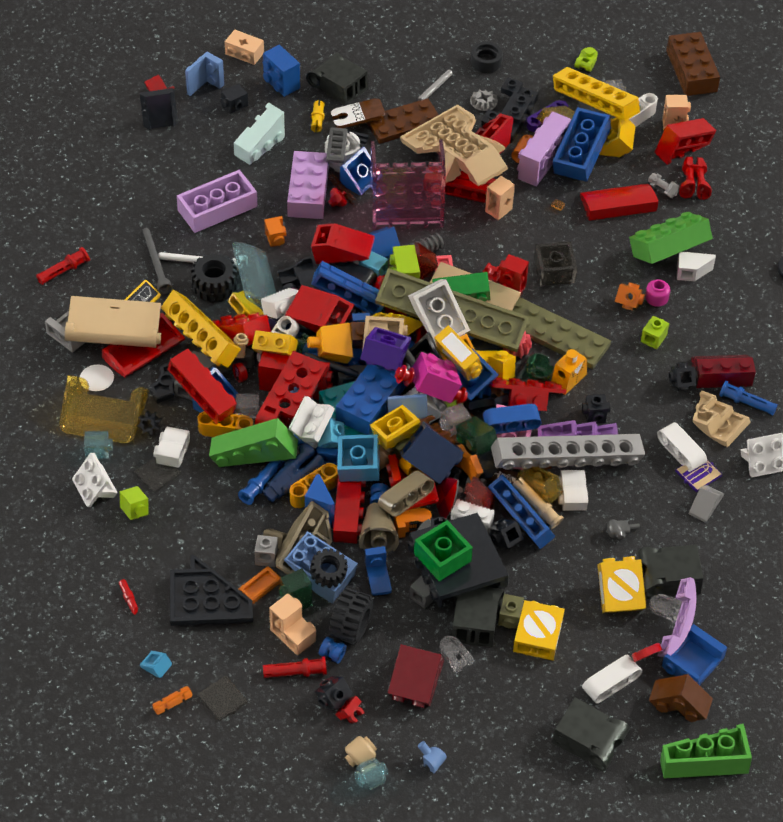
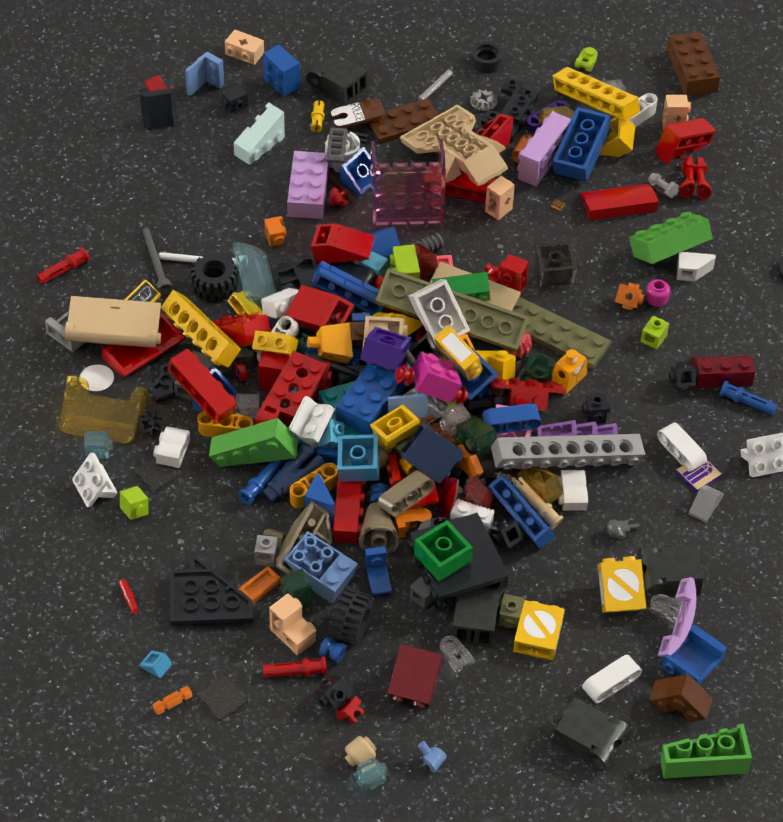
(217, 201): lavender brick -> none
(241, 340): tan pin -> none
(332, 558): black tyre -> none
(648, 651): red tile -> none
(718, 419): tan slope -> none

